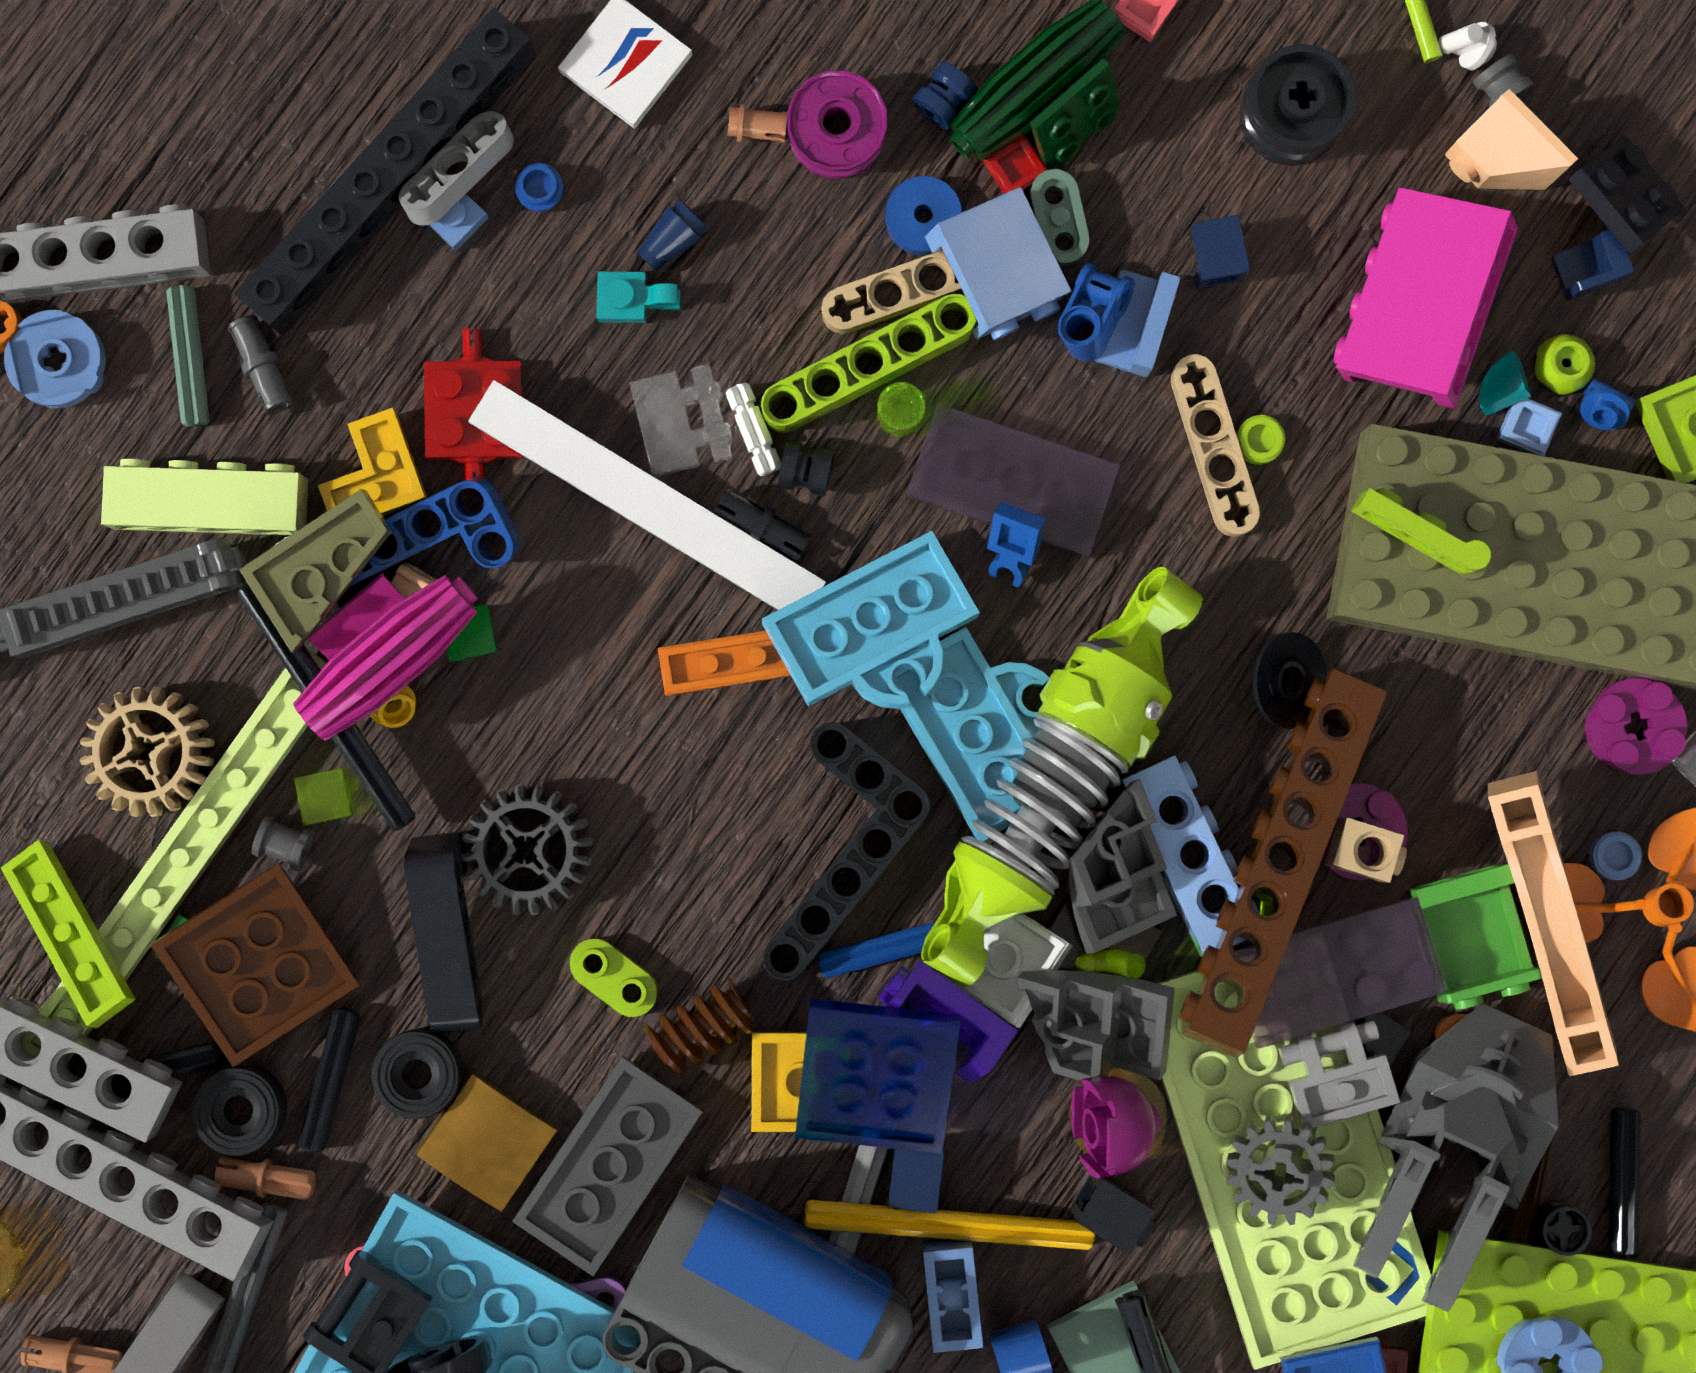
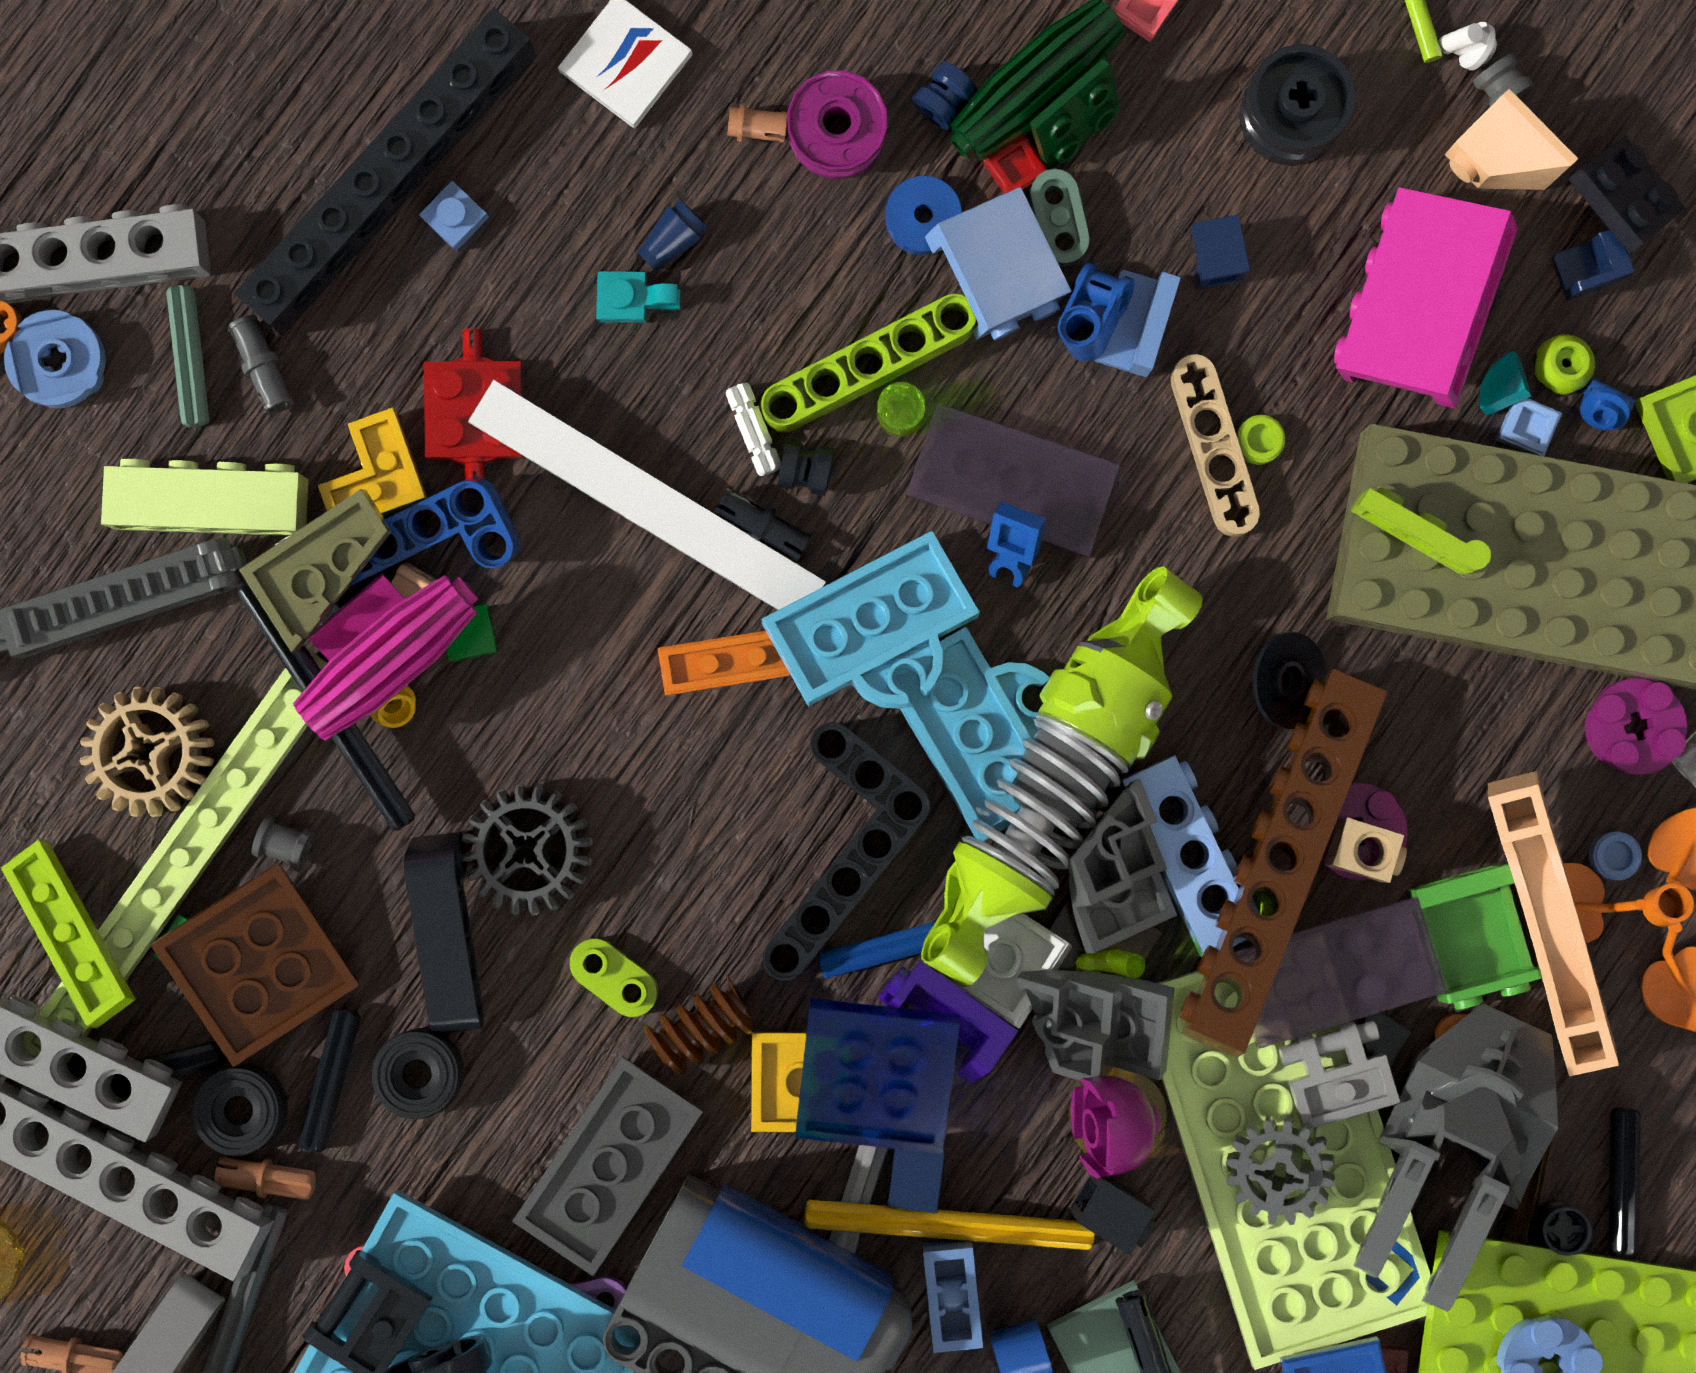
(324, 796): clear neon green tile -> none
(486, 137): light grey beam -> none
(486, 1141): pearl gold slope -> none
(539, 187): blue plate -> none
(666, 425): clear plate -> none
(905, 277): tan beam -> none

